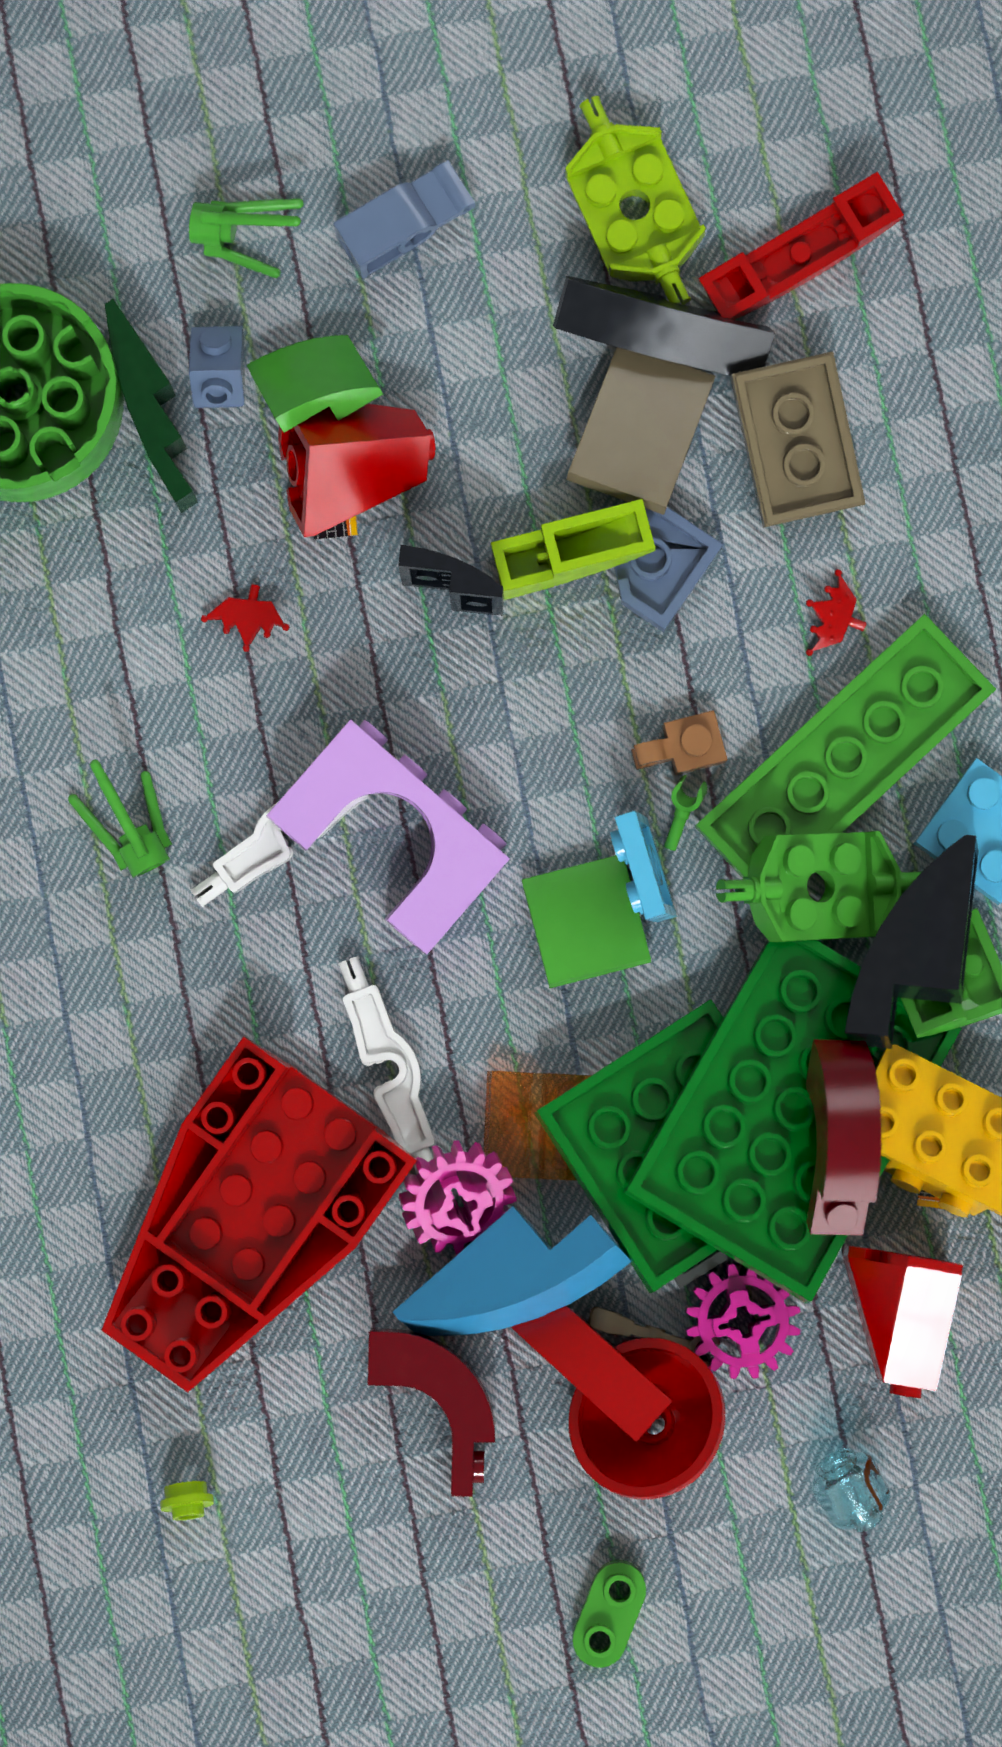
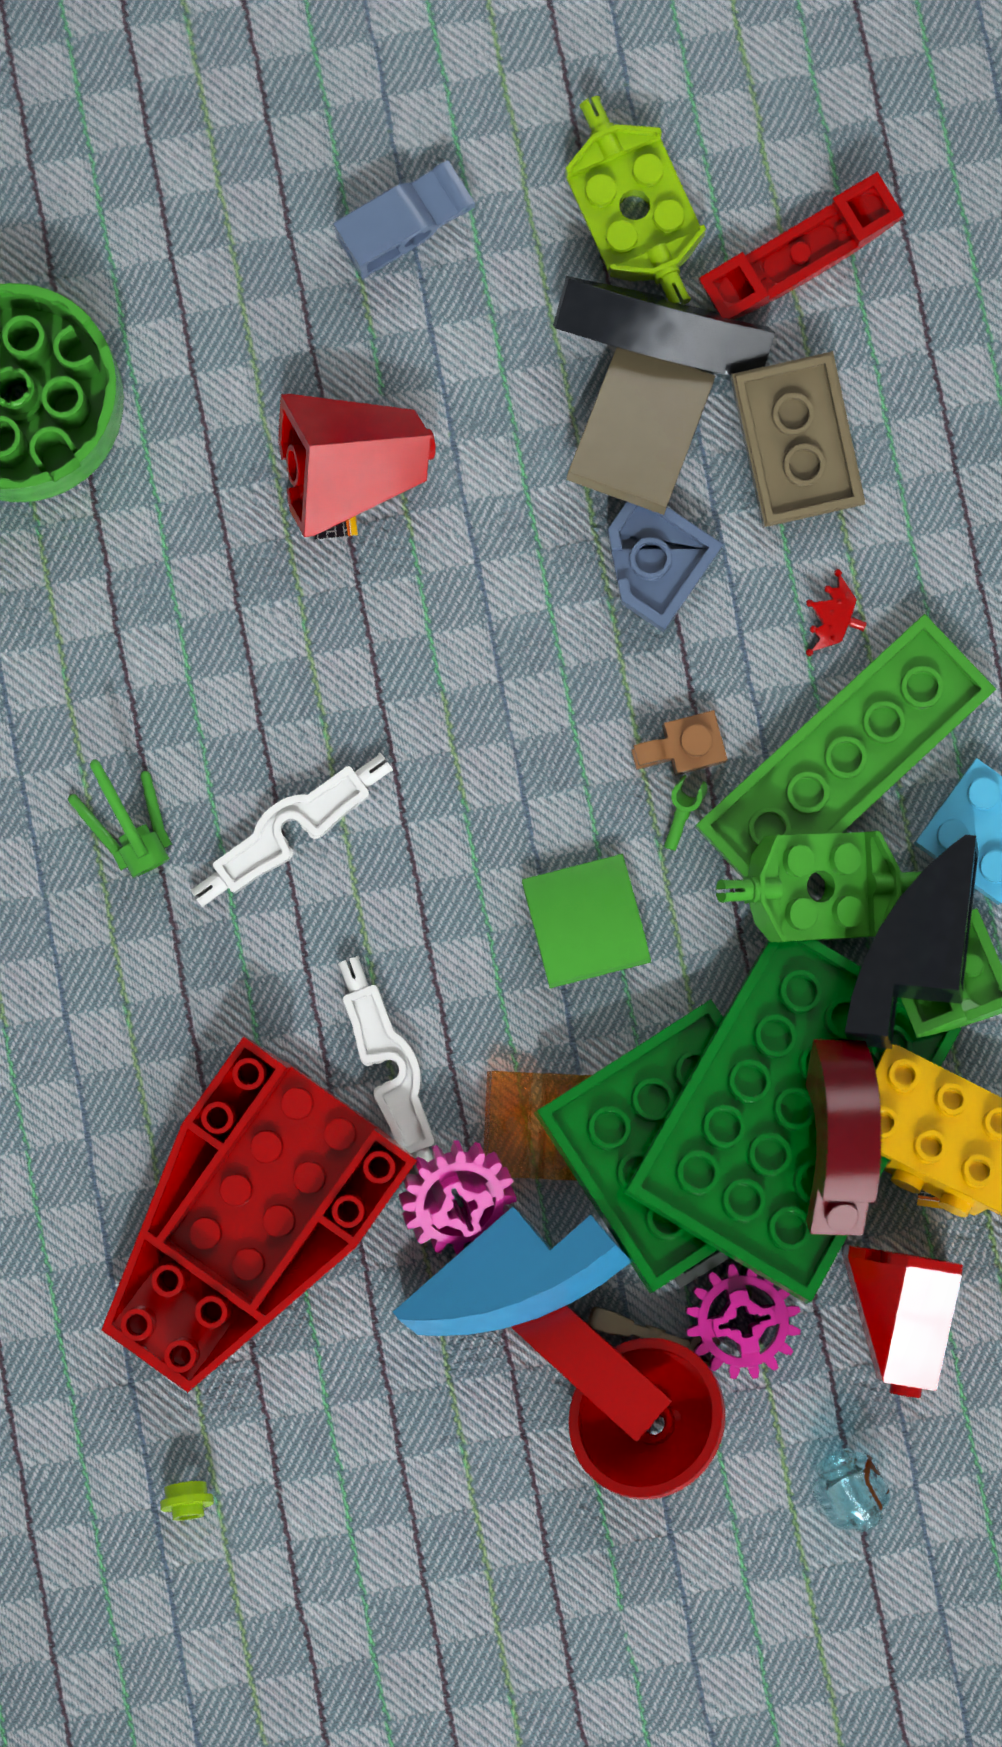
(144, 393): dark green slope -> none
(217, 366): sand blue bracket -> none
(218, 222): bright green plant -> none
(247, 616): red piece -> none
(314, 376): bright green slope -> none
(432, 1367): dark red arch -> none
(460, 855): lavender arch -> none
(467, 586): black slope -> none
(572, 548): lime slope -> none
(609, 1614): bright green plate -> none
(636, 847): medium azure plate -> none

